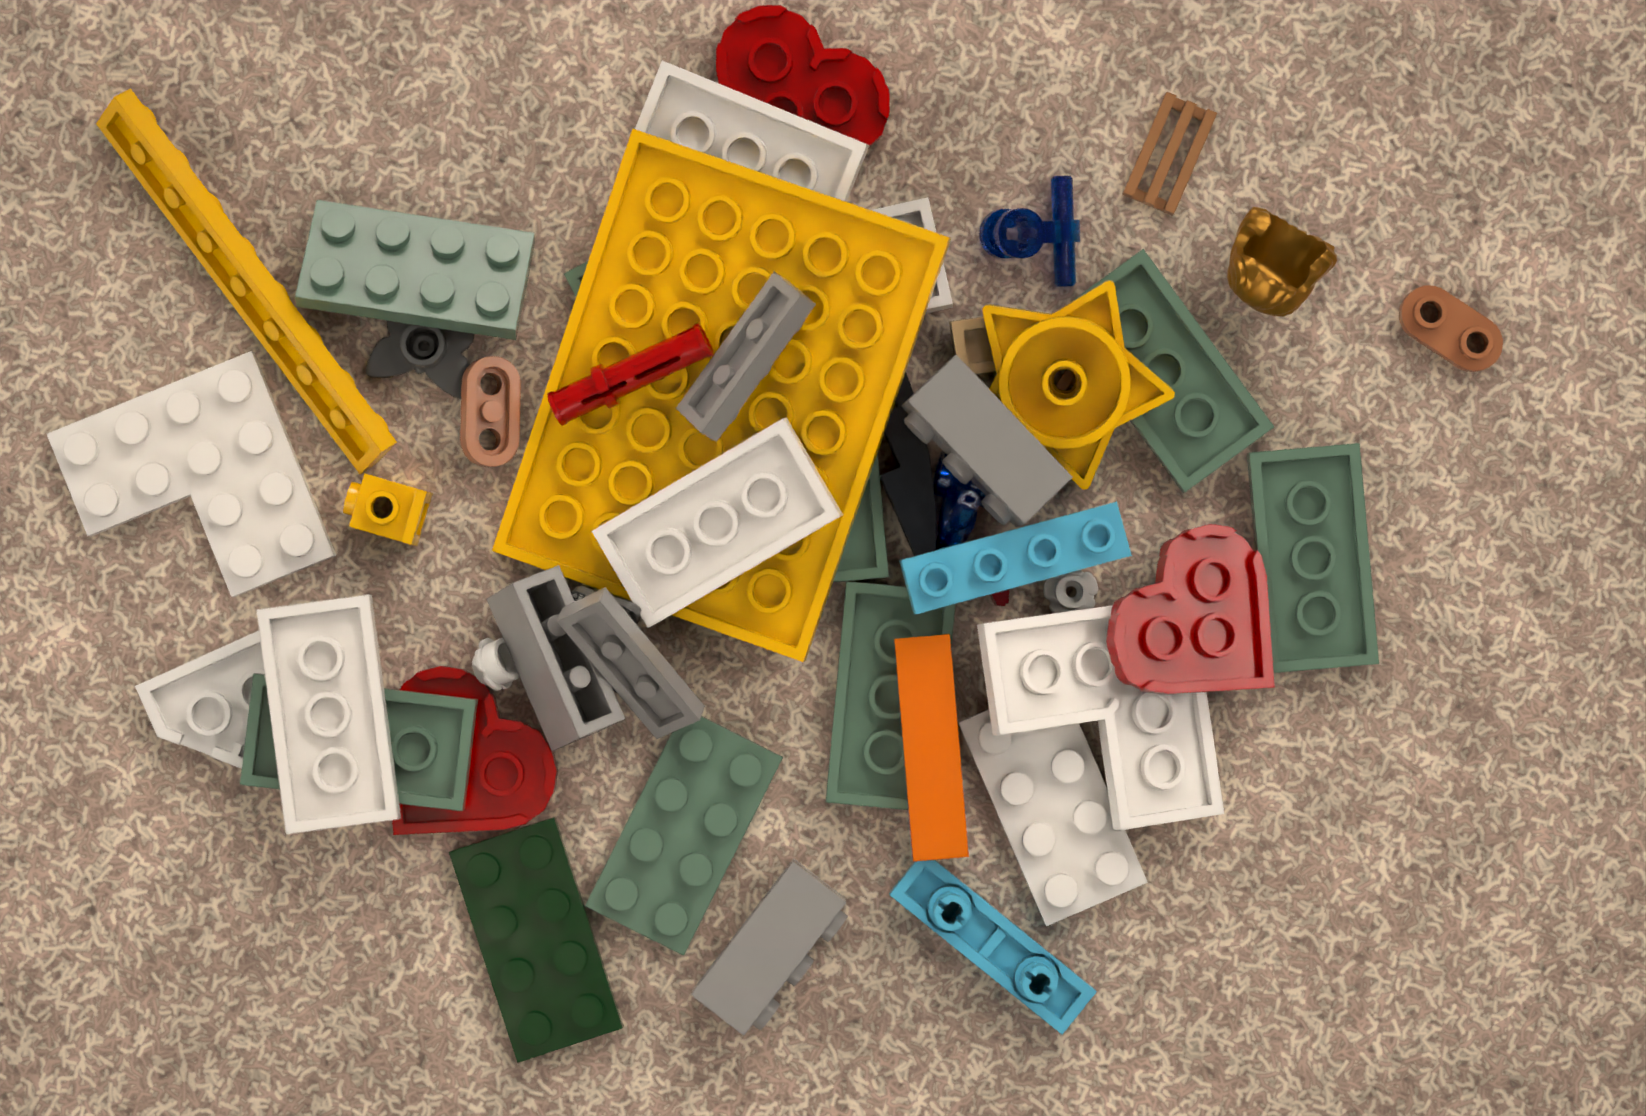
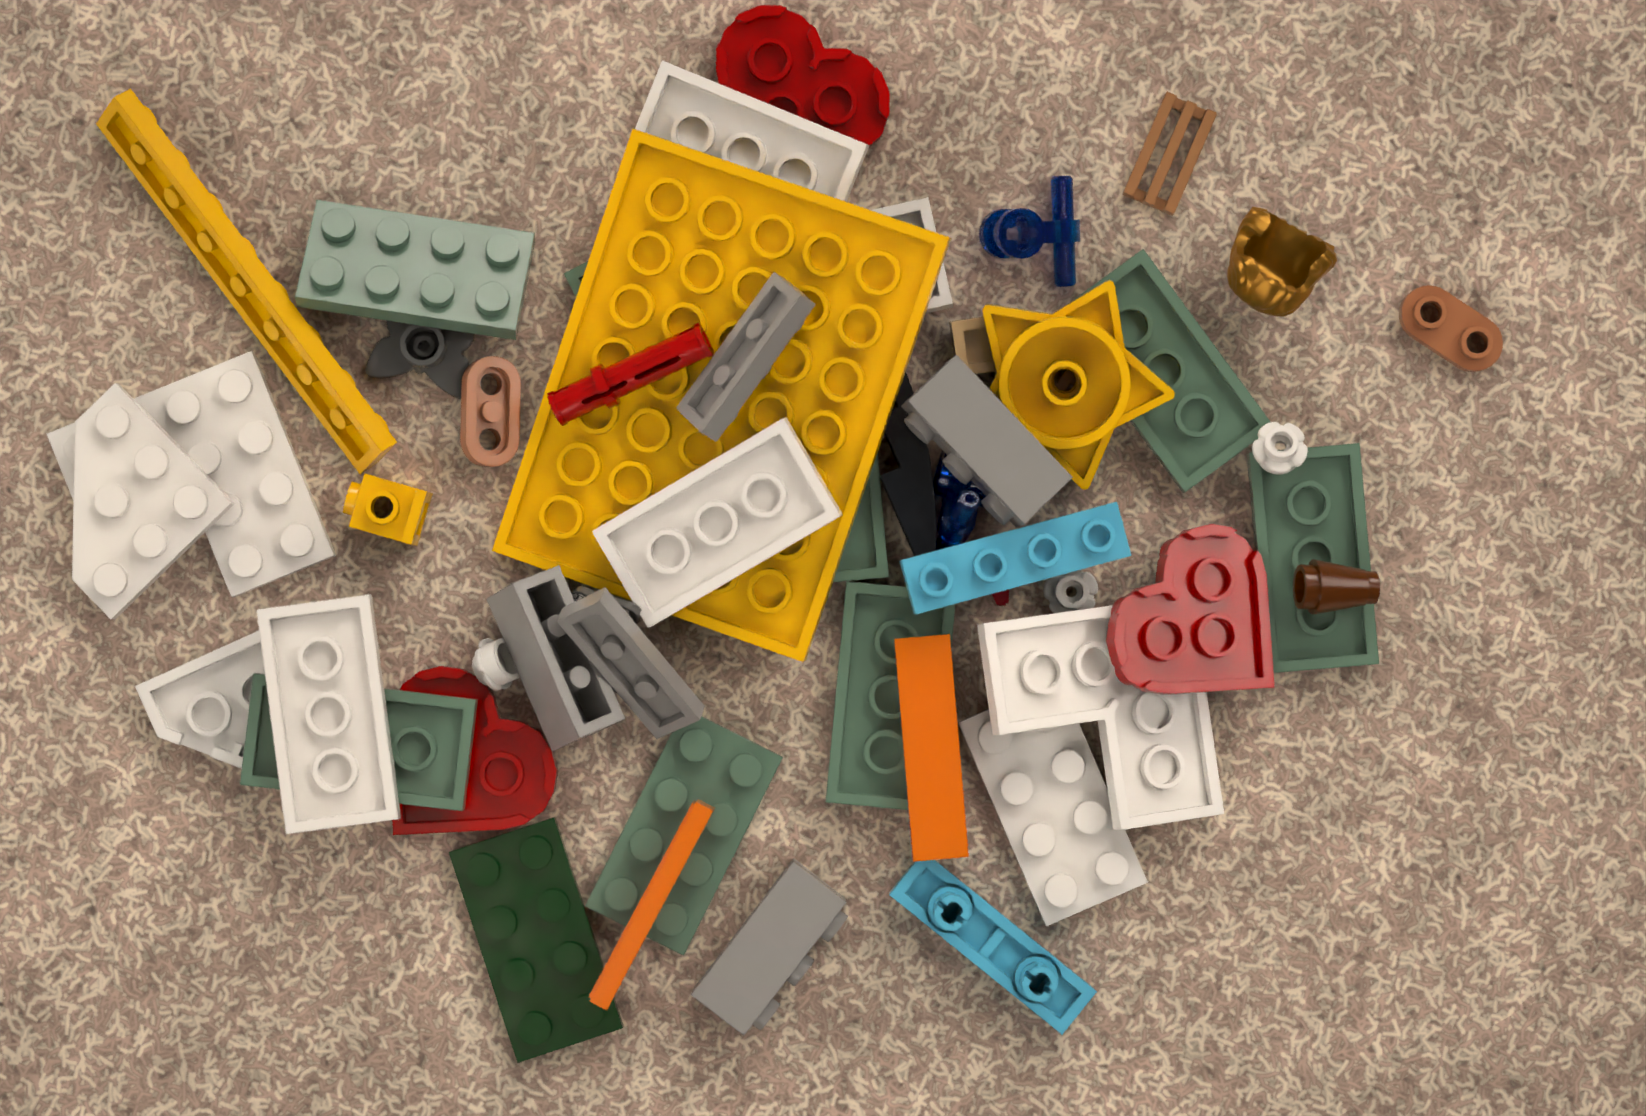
(133, 501): none -> white plate
(650, 903): none -> orange tile
(1279, 461): none -> white plate
(1333, 587): none -> reddish brown cone

